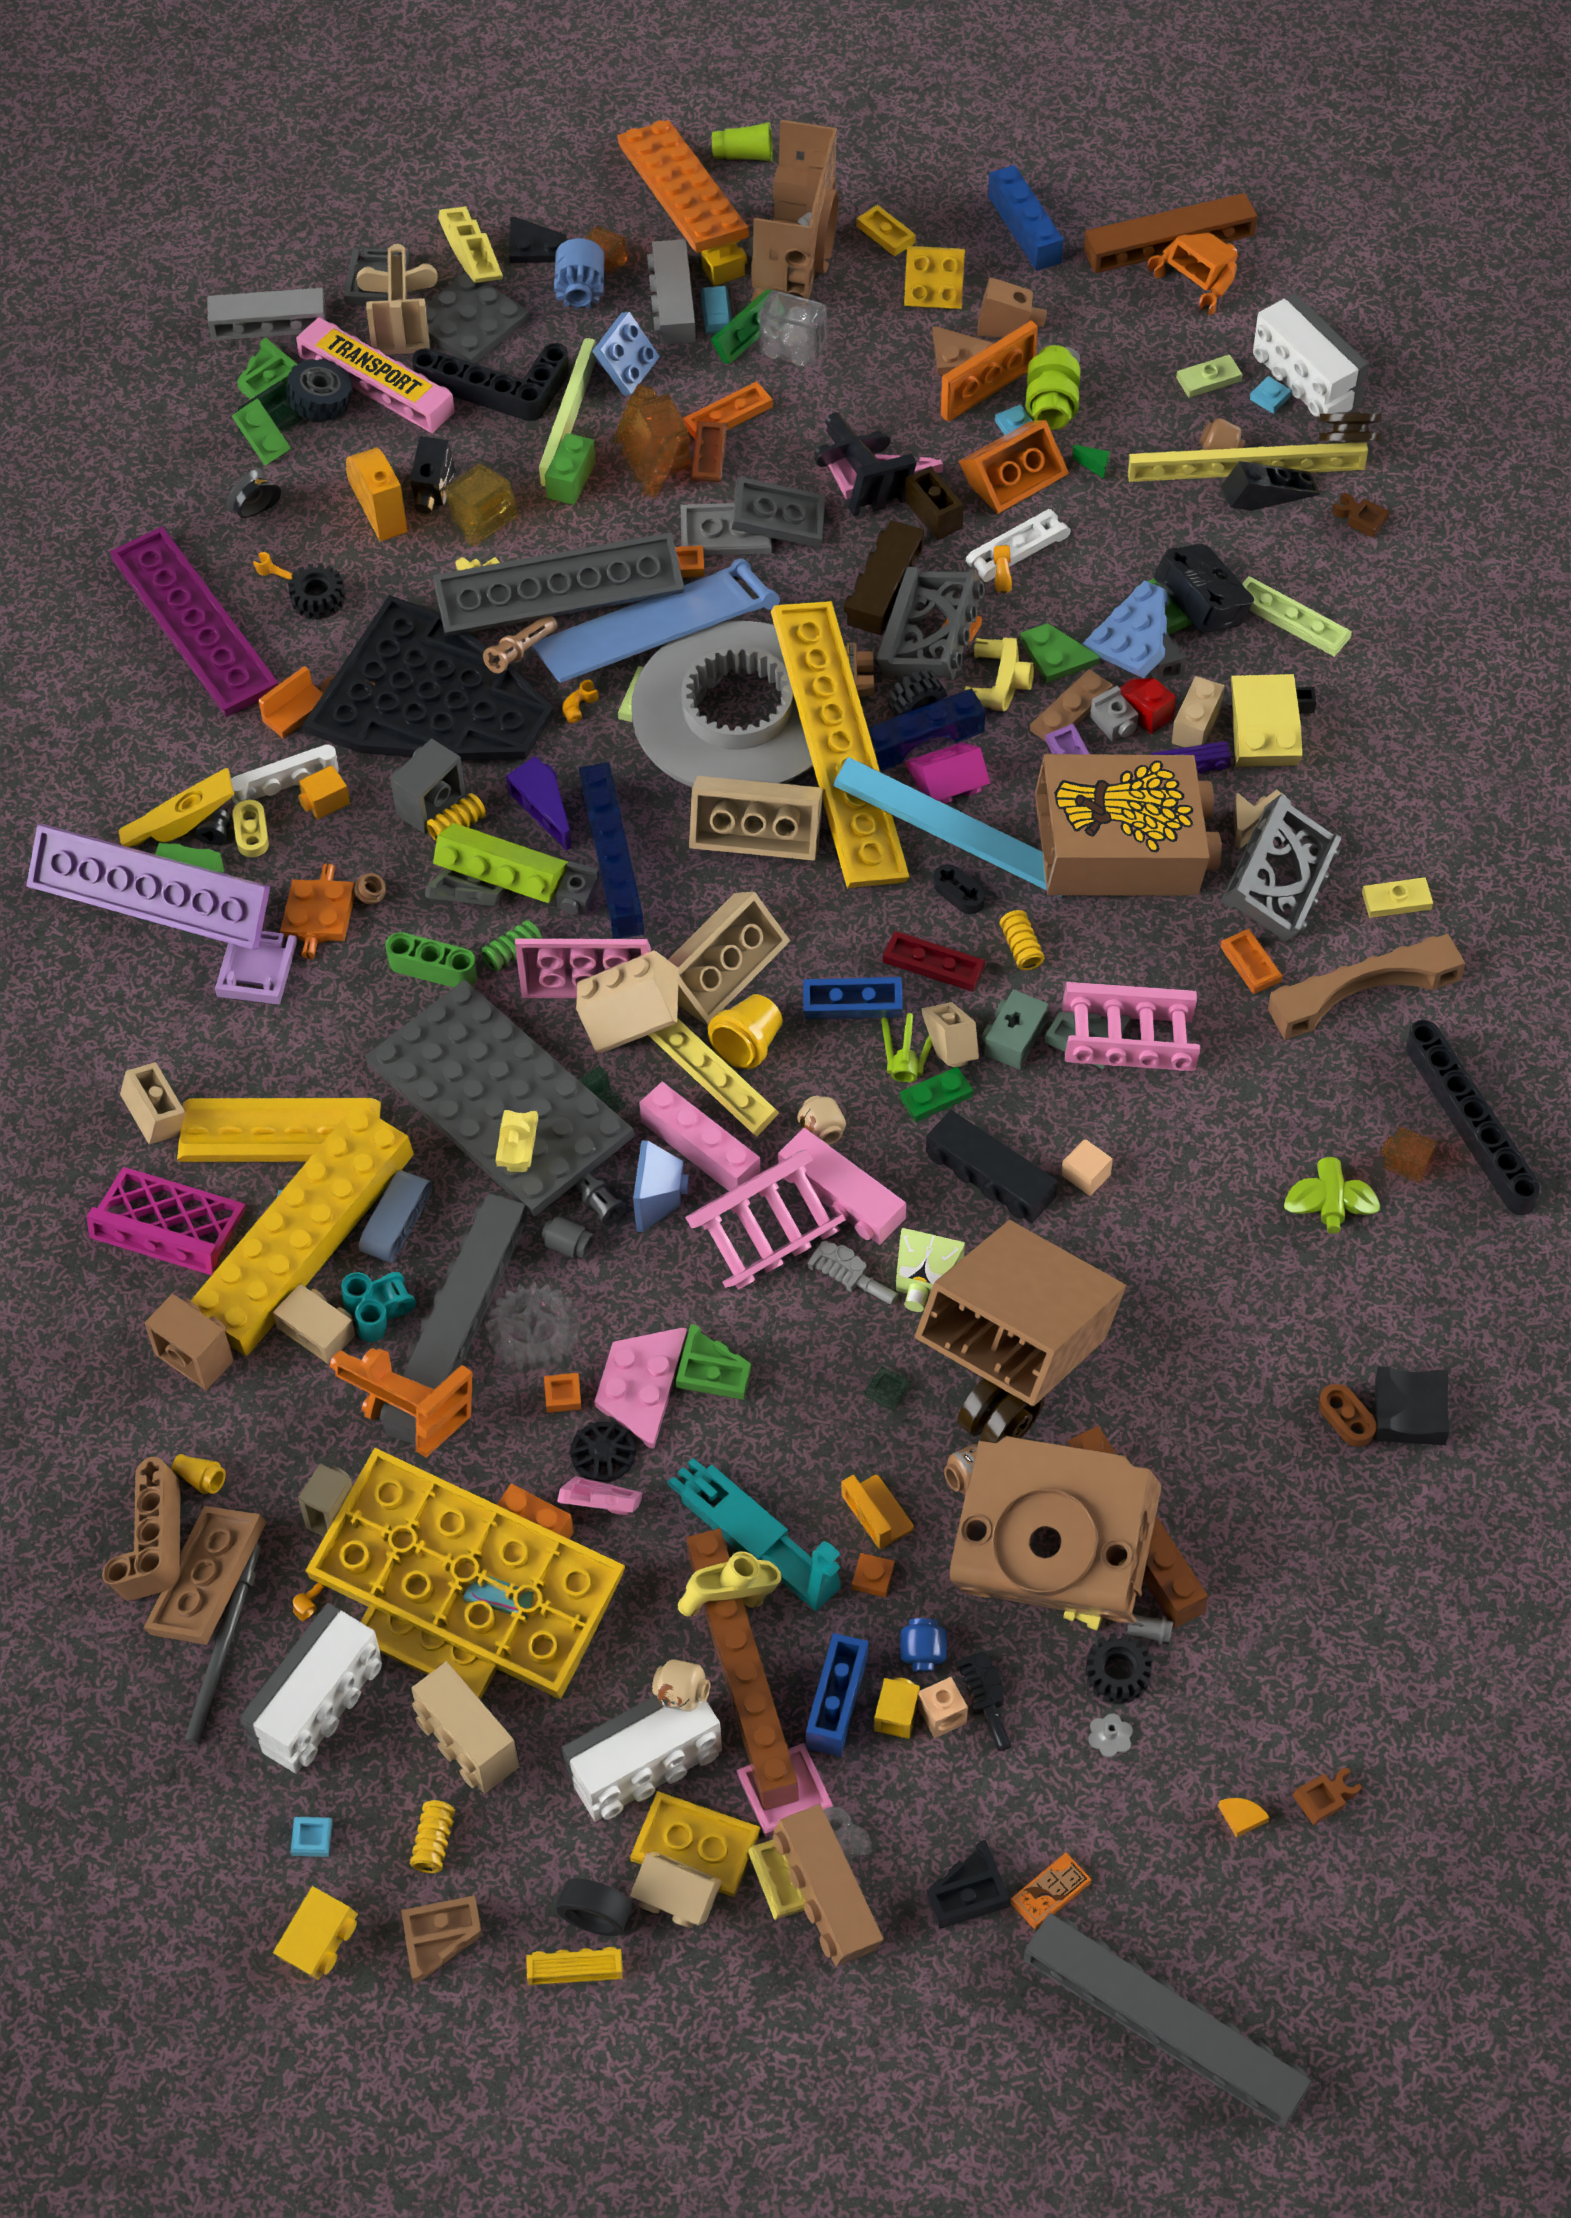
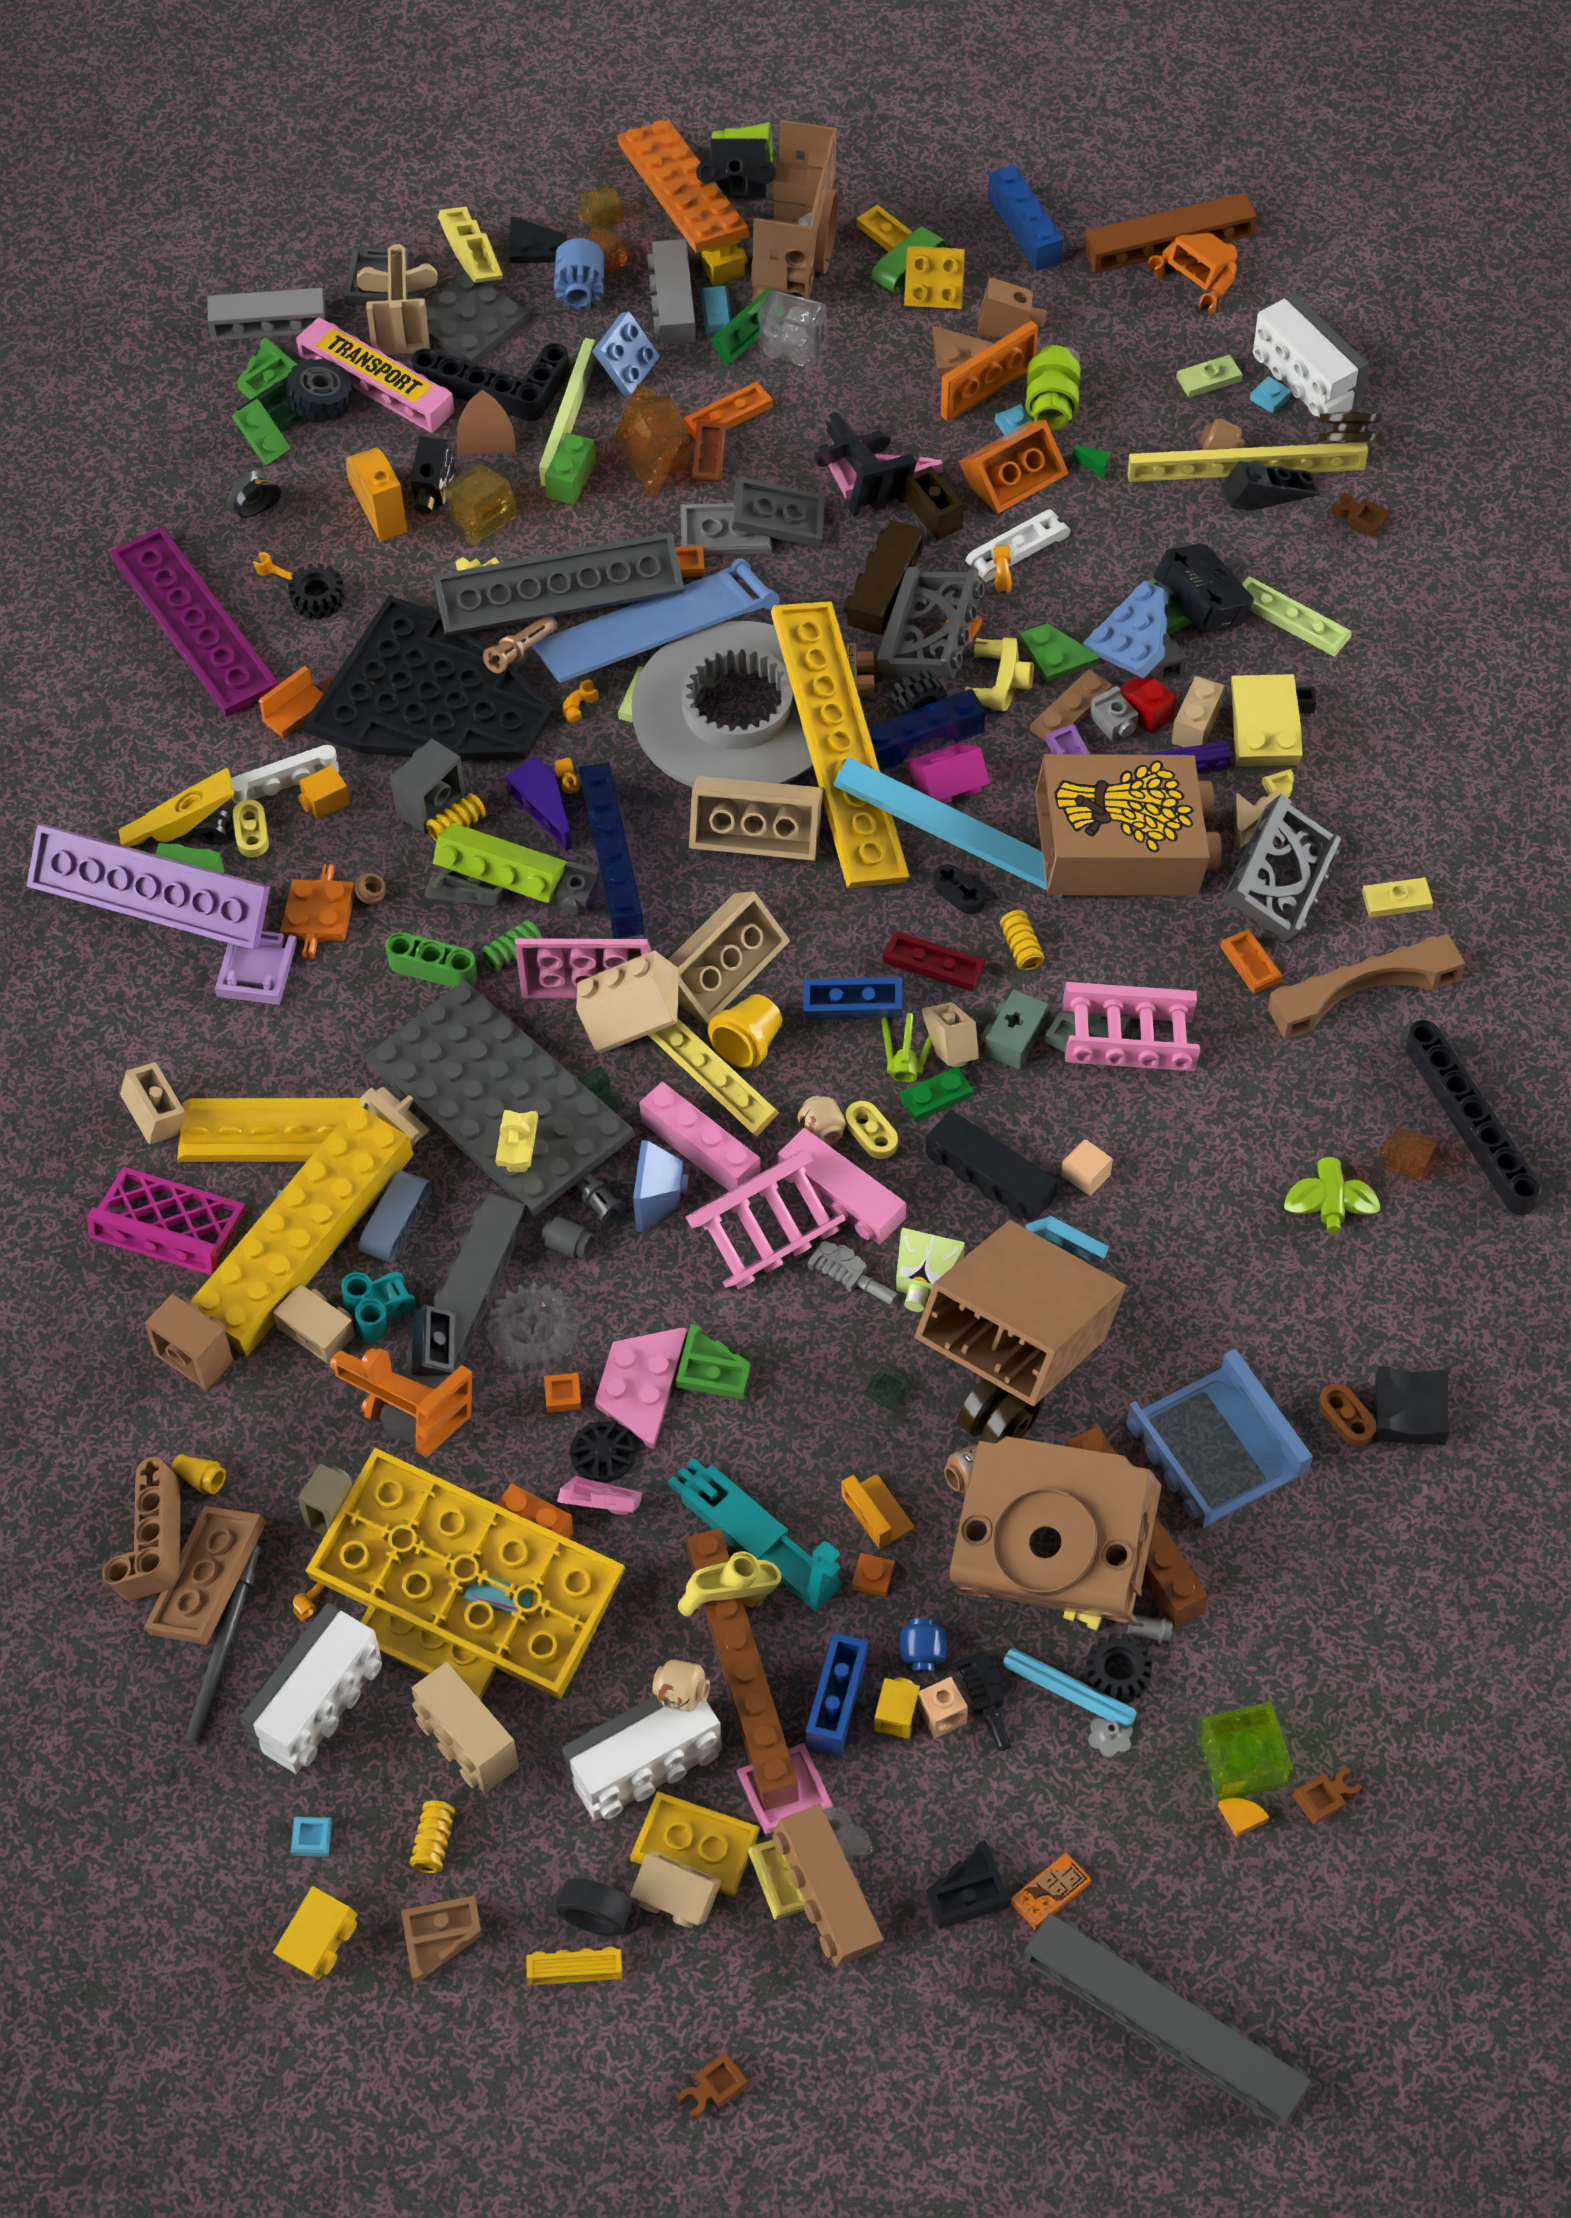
(394, 1112): none -> tan panel
(433, 1342): none -> black slope
(484, 428): none -> nougat shield
(565, 771): none -> light orange arm
(601, 207): none -> clear yellow brick
(717, 2083): none -> dark orange plate
(738, 167): none -> black piece
(872, 1132): none -> light yellow plate
(891, 269): none -> bright green beam
(1069, 1239): none -> medium azure wing
(1069, 1688): none -> medium azure axle
(1220, 1441): none -> panel
(1245, 1751): none -> clear neon green brick
(1281, 781): none -> light yellow tile

